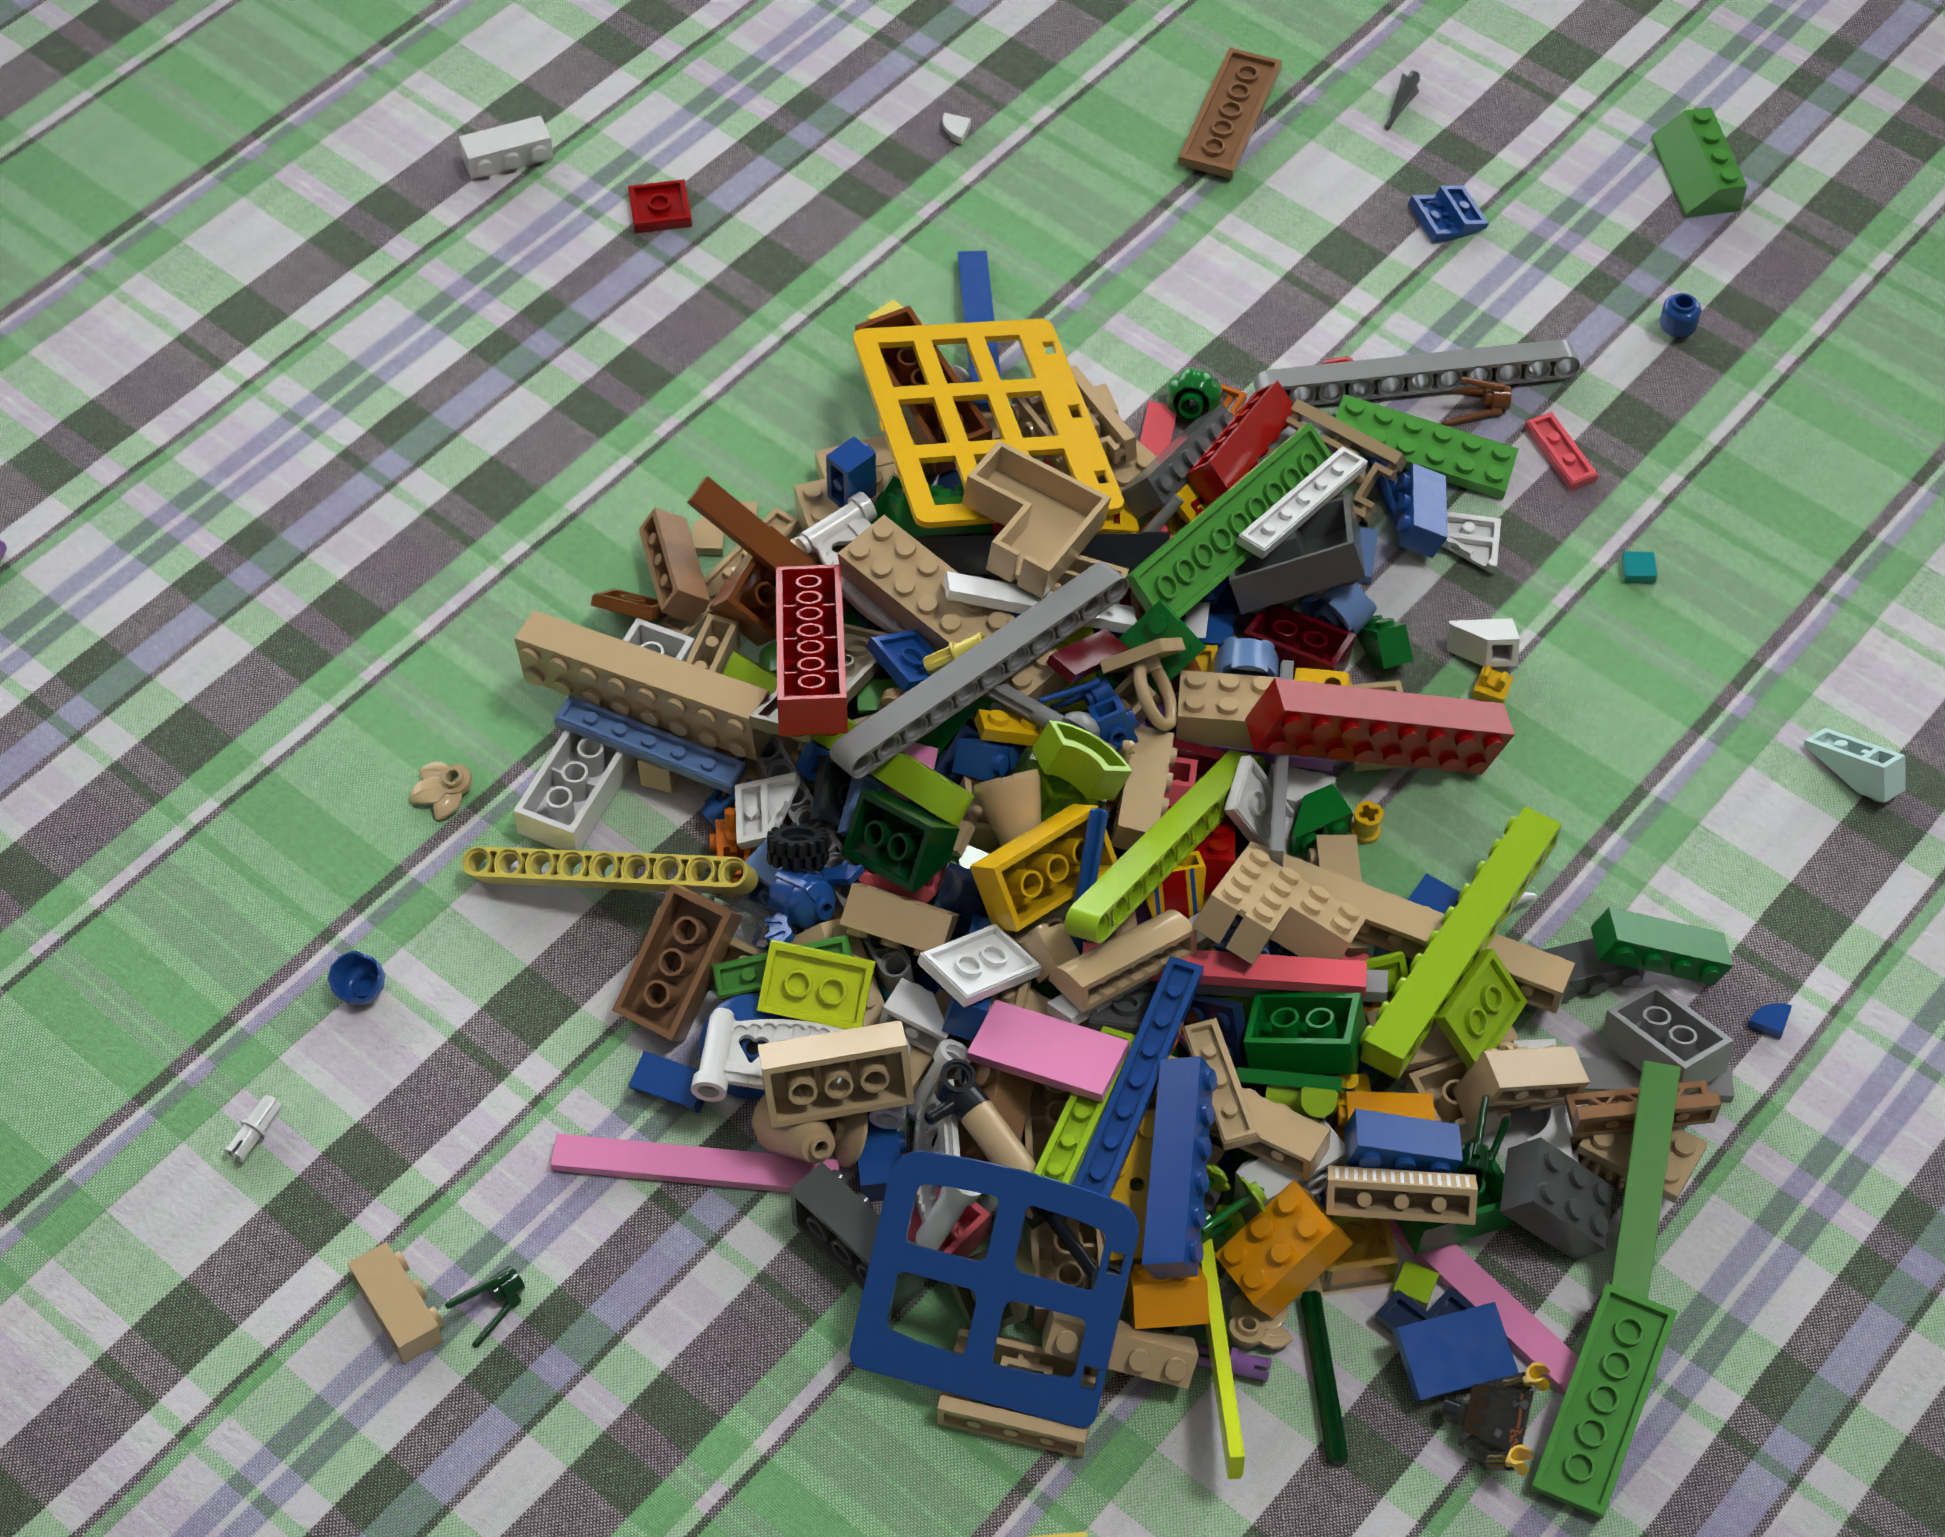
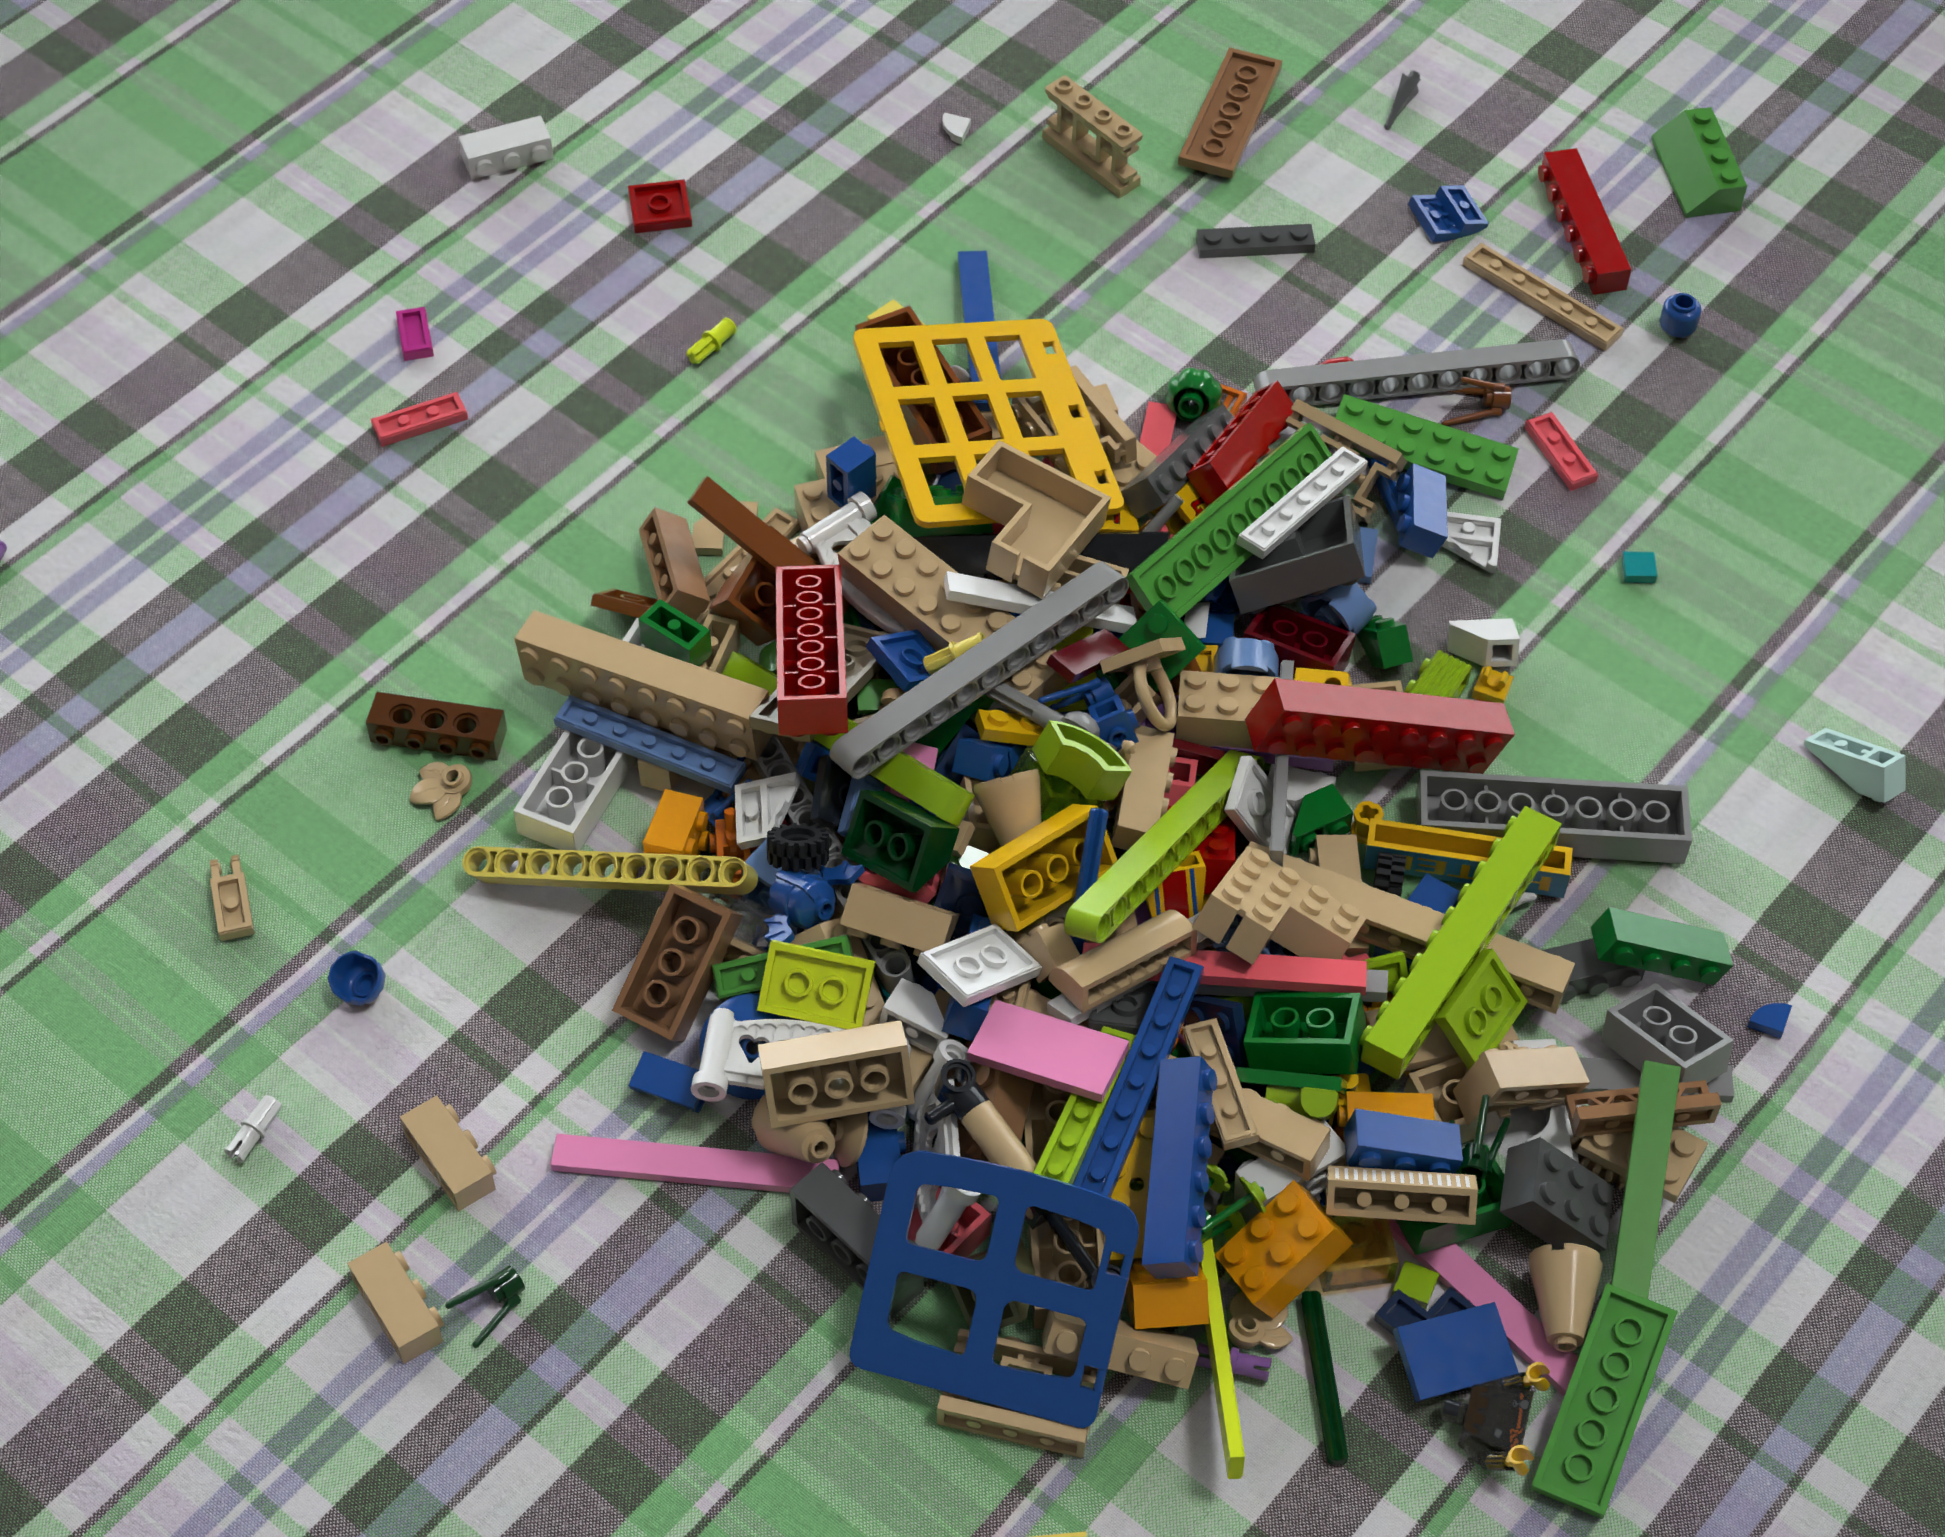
(231, 901): none -> tan hinge
(414, 333): none -> dark pink tile
(419, 419): none -> coral tile
(436, 726): none -> reddish brown brick
(449, 1152): none -> tan brick
(675, 634): none -> green brick
(678, 827): none -> light orange brick
(711, 341): none -> neon yellow axle
(1101, 157): none -> tan fence
(1255, 240): none -> dark grey plate
(1390, 873): none -> black tyre
(1441, 676): none -> lime brick
(1455, 854): none -> brick
(1543, 297): none -> tan tile
(1565, 1291): none -> tan cone
(1584, 221): none -> red brick
(1595, 816): none -> light grey brick

